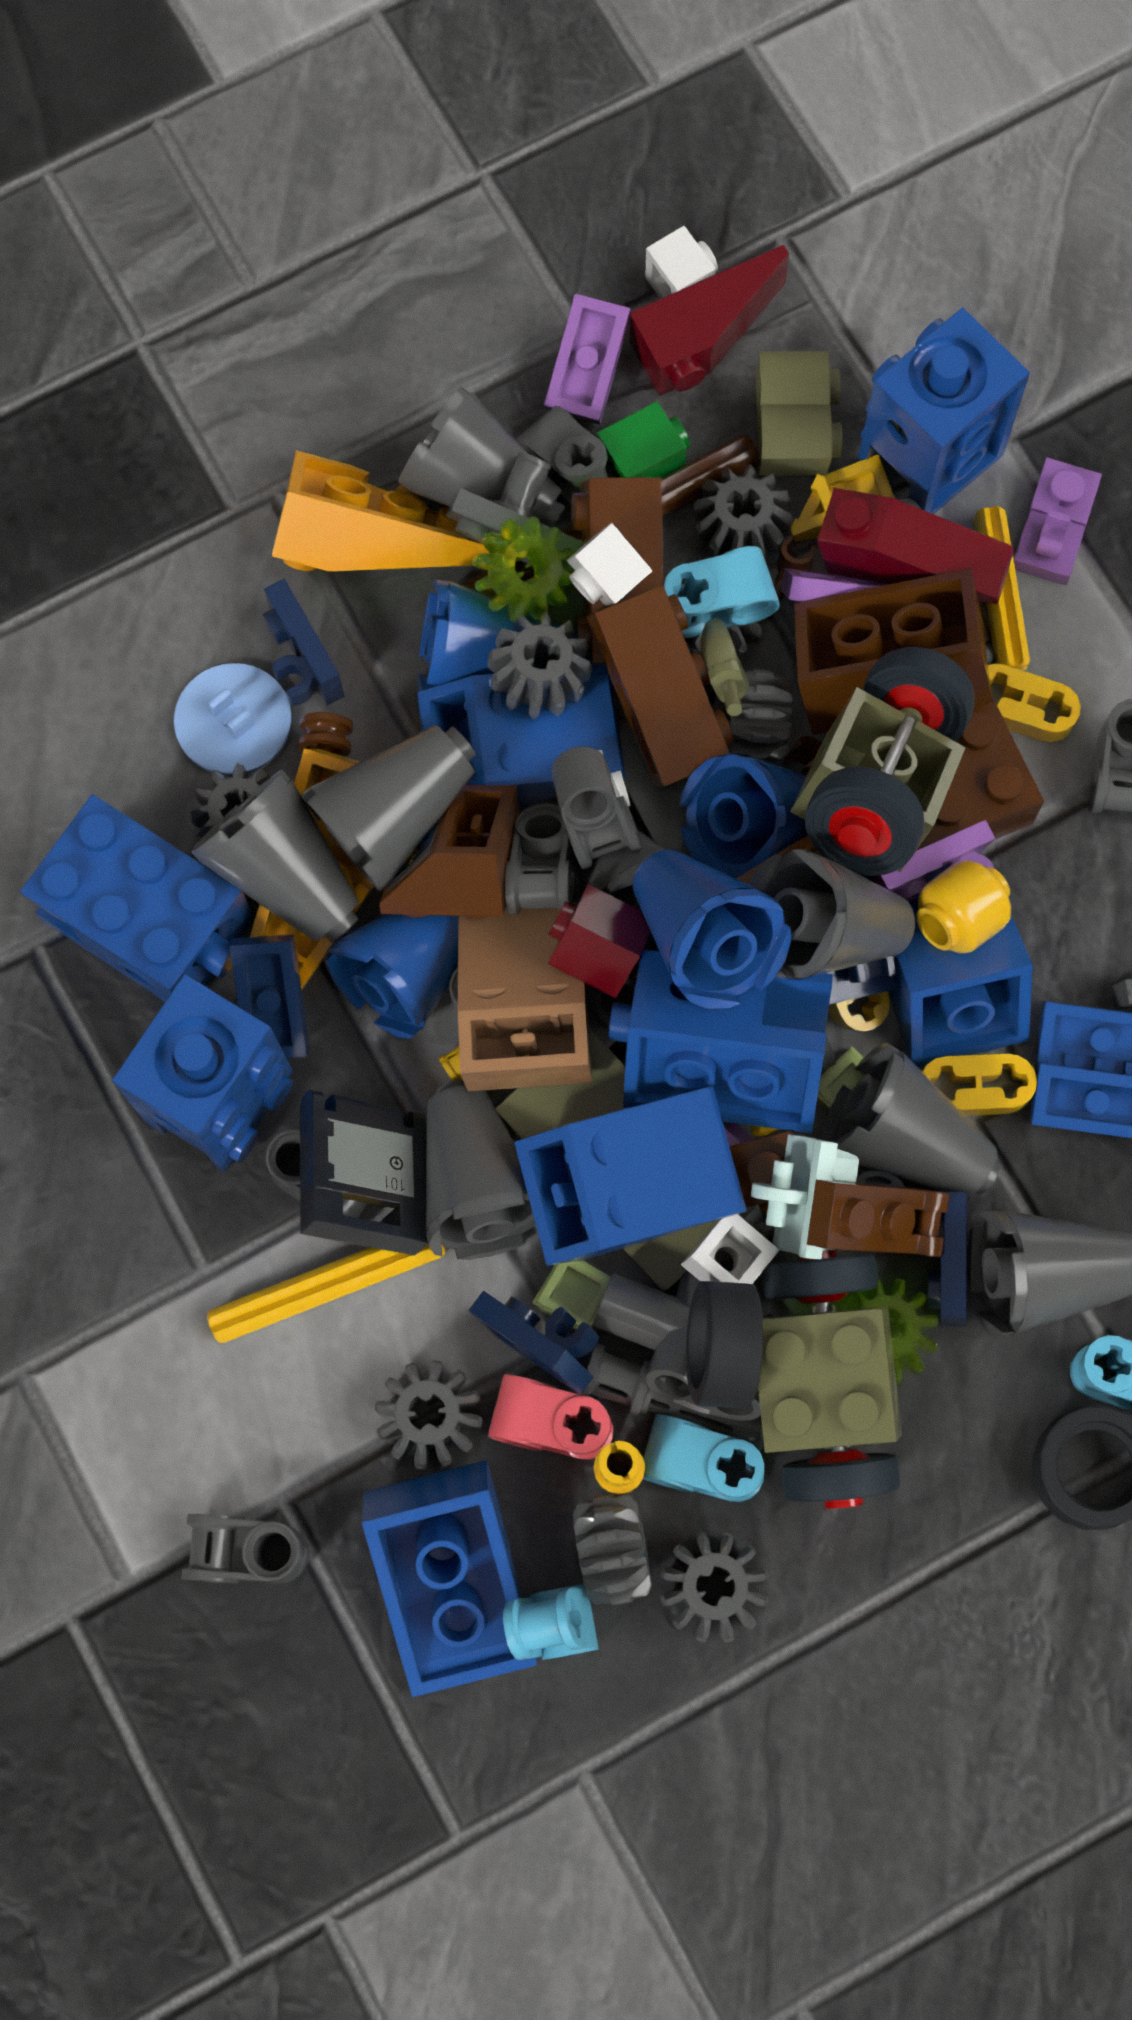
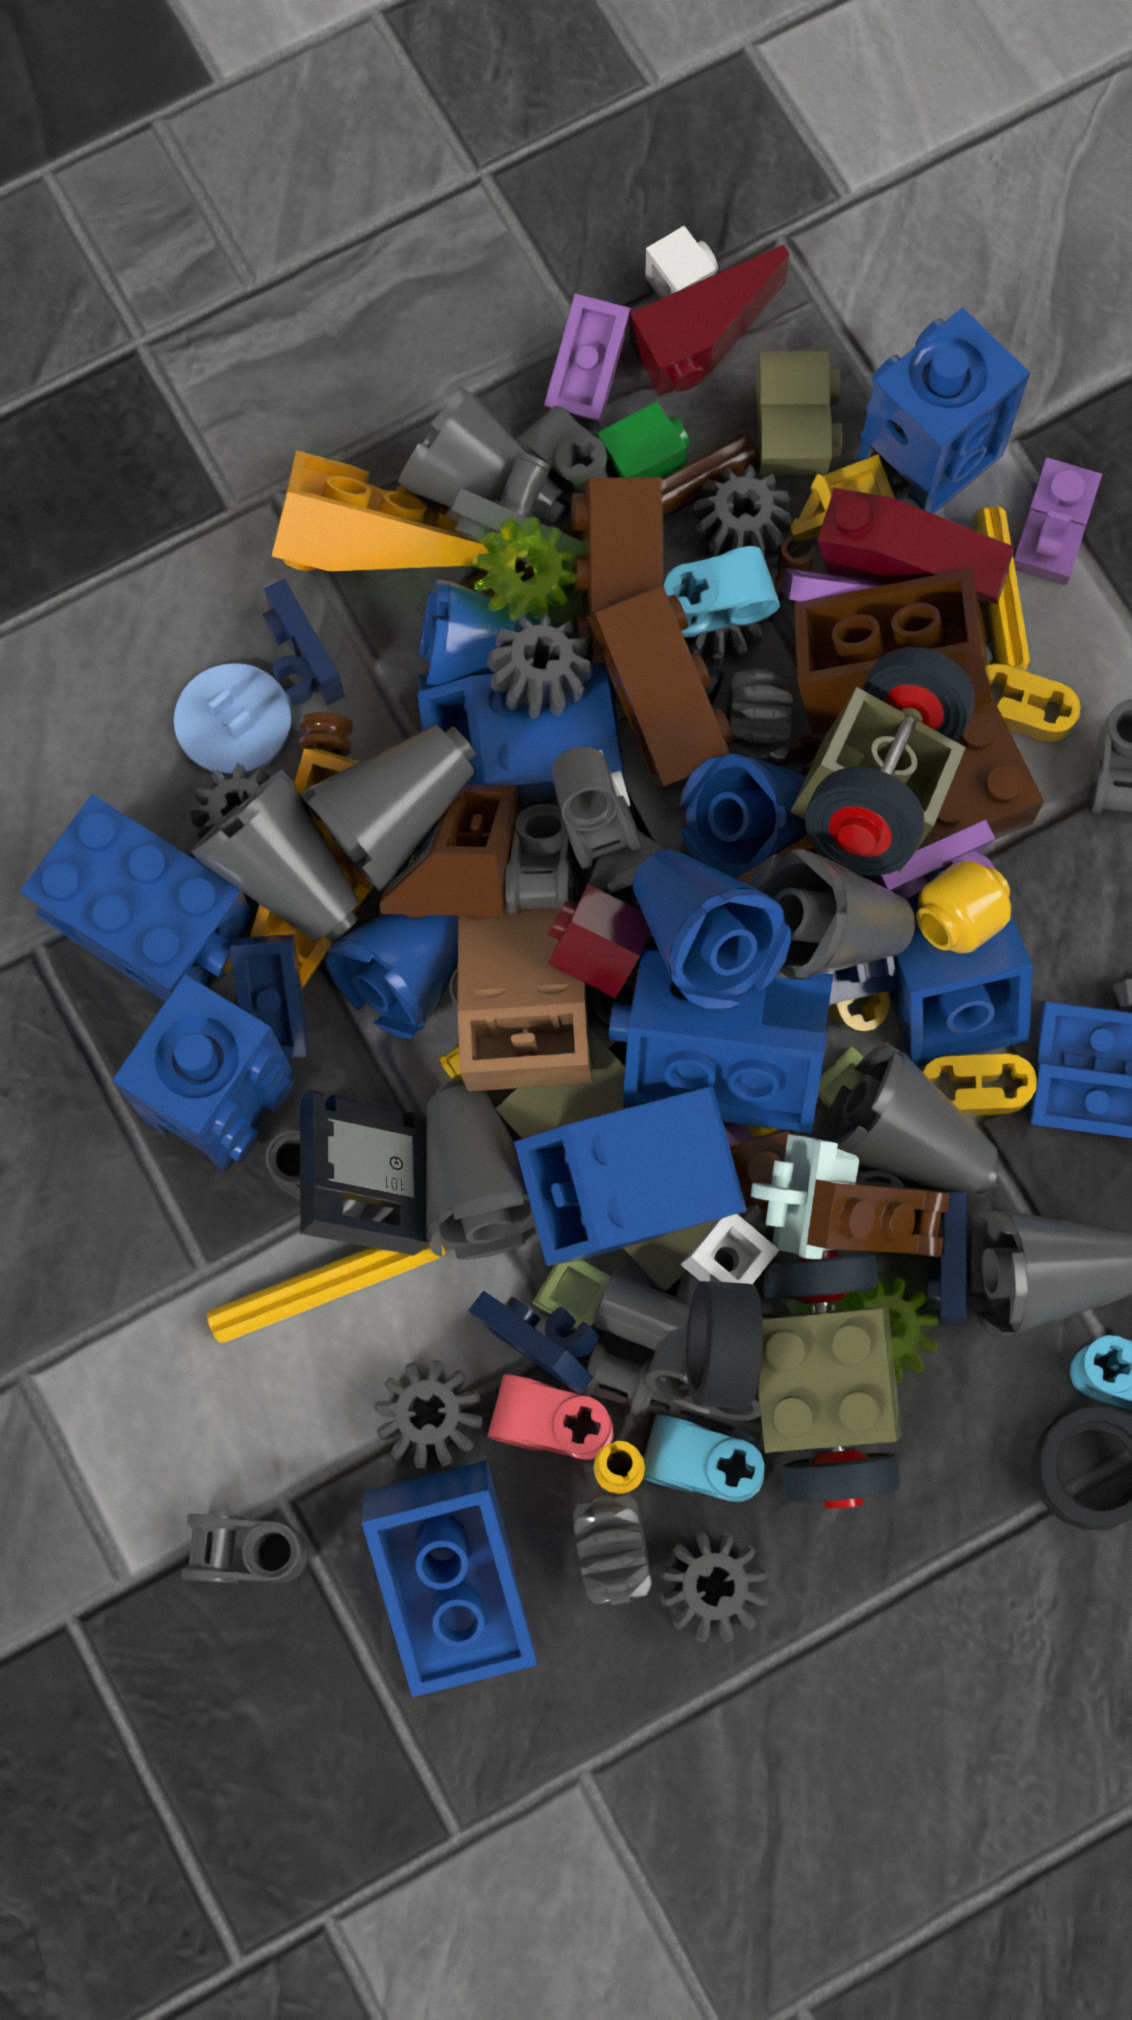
(550, 1624): medium azure piece -> none
(607, 567): white plate -> none
(723, 665): olive hand -> none

